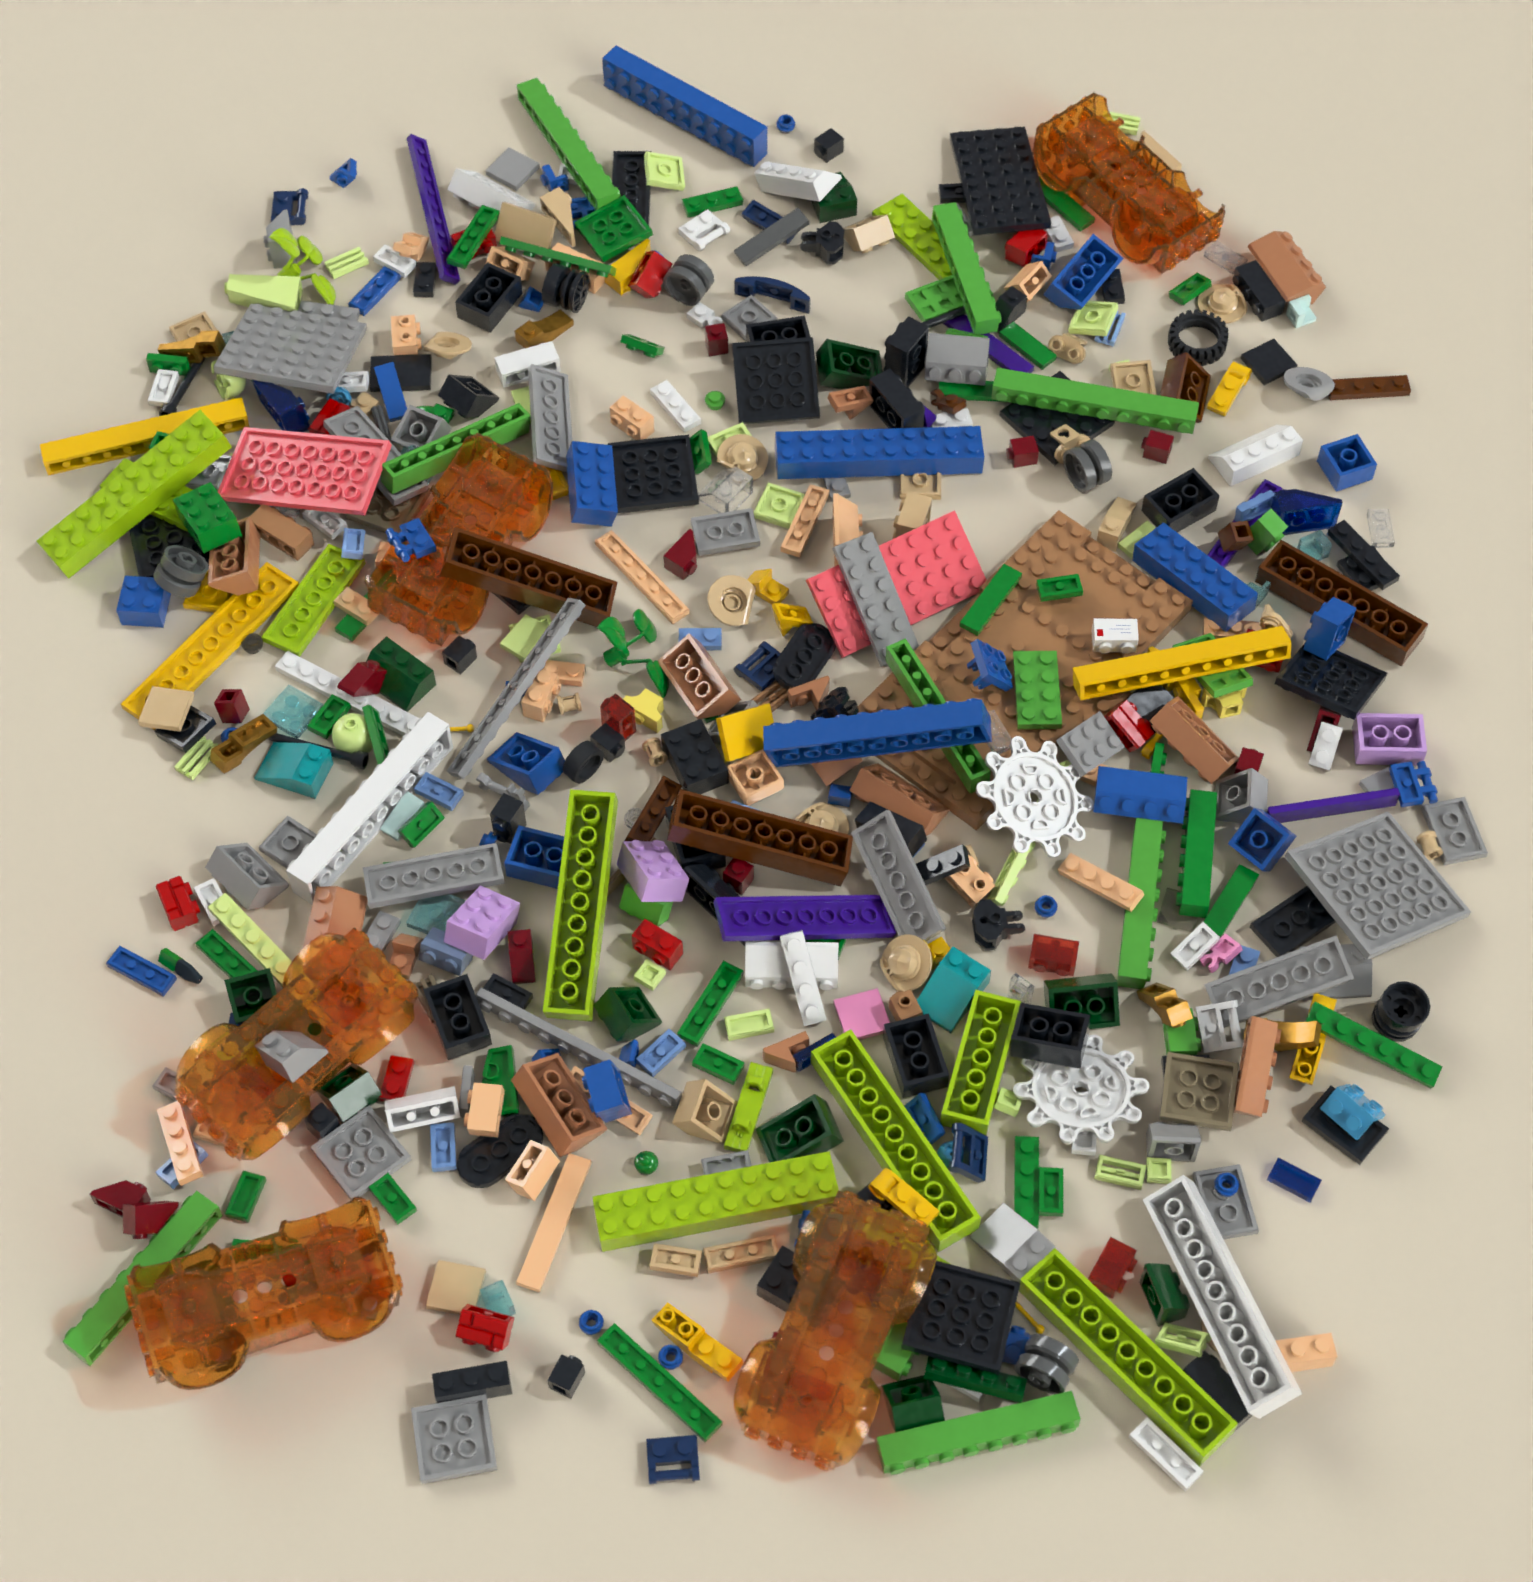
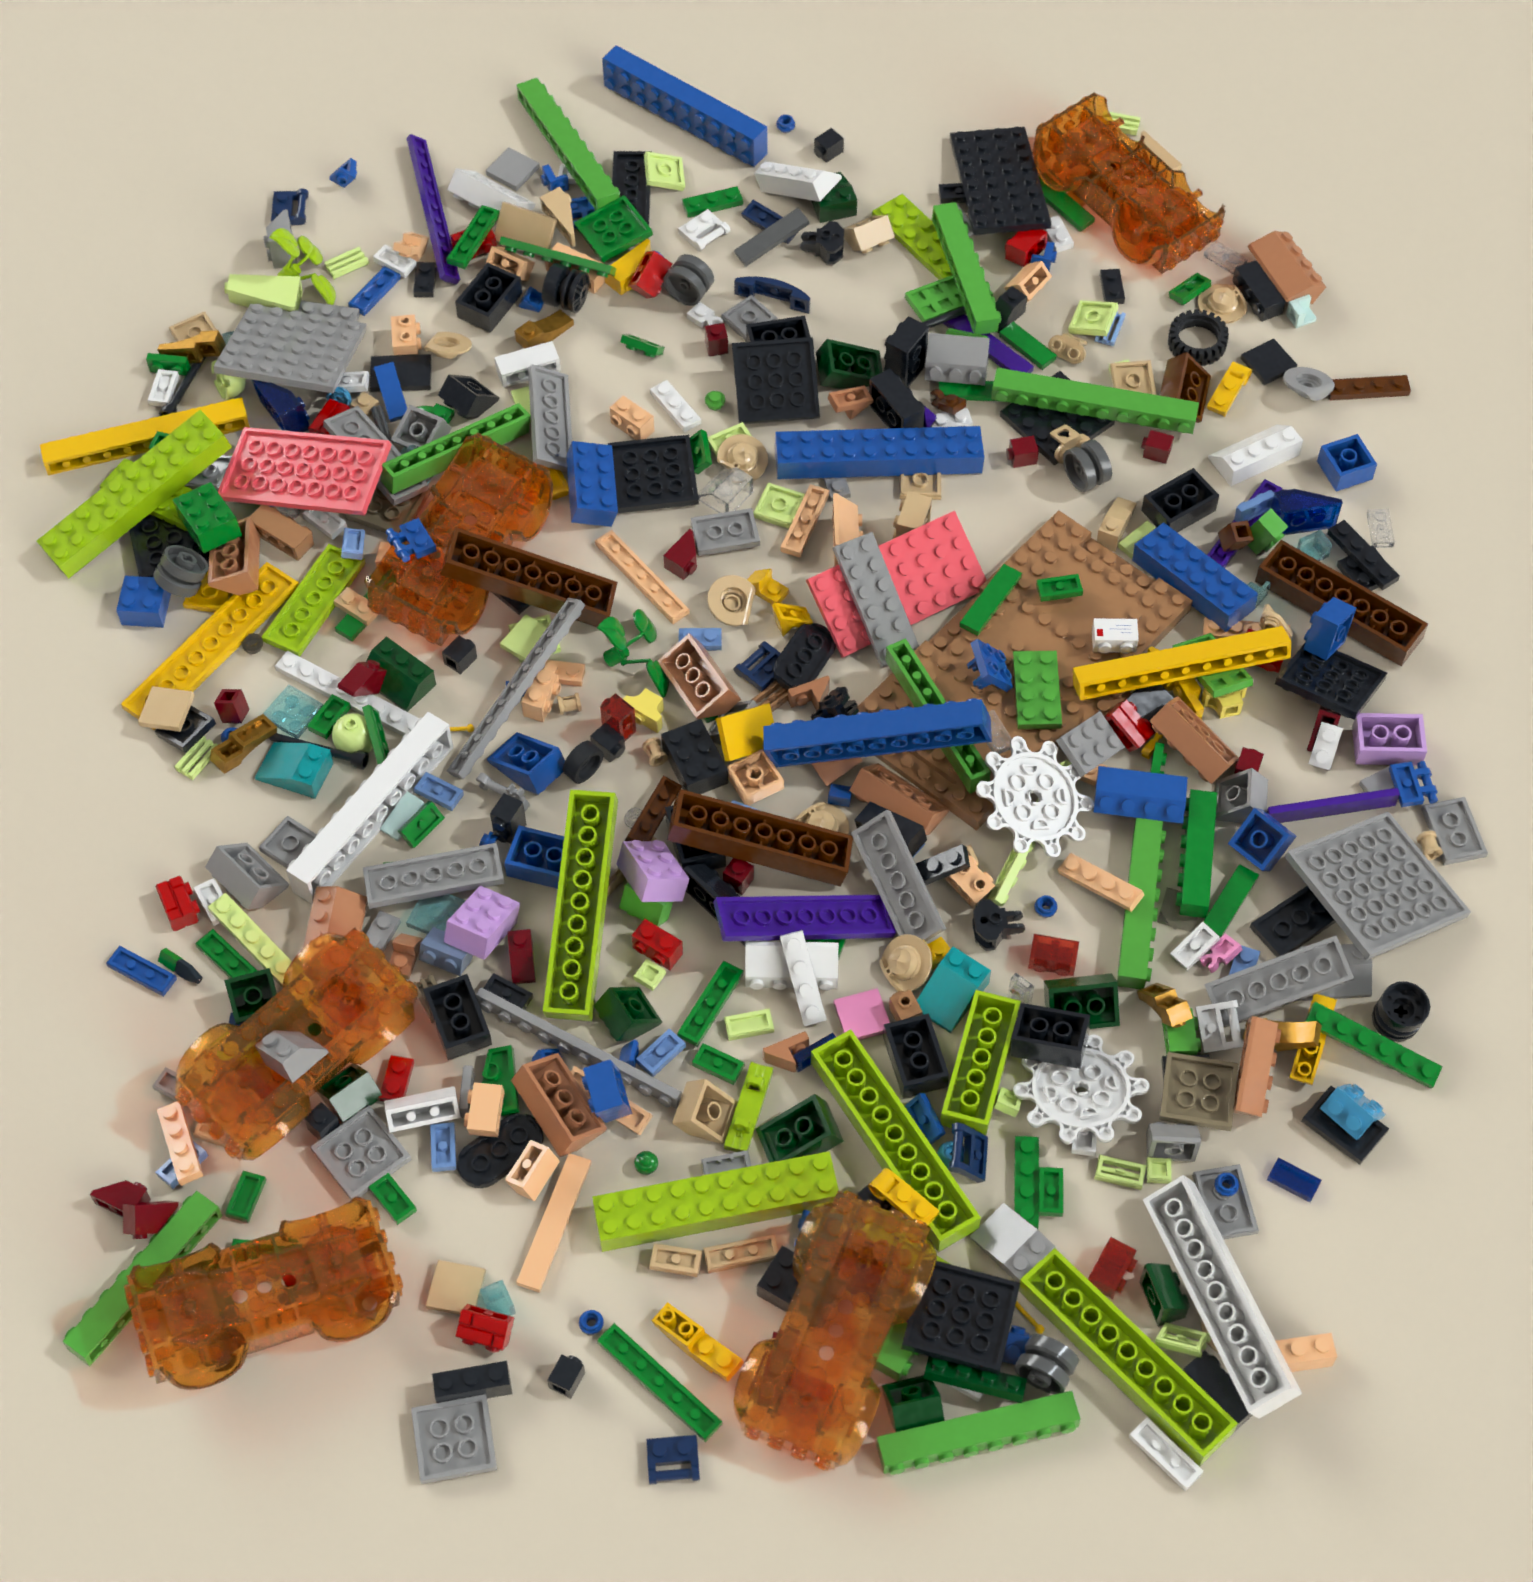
(670, 1350): blue plate -> none
(1083, 274): blue slope -> none

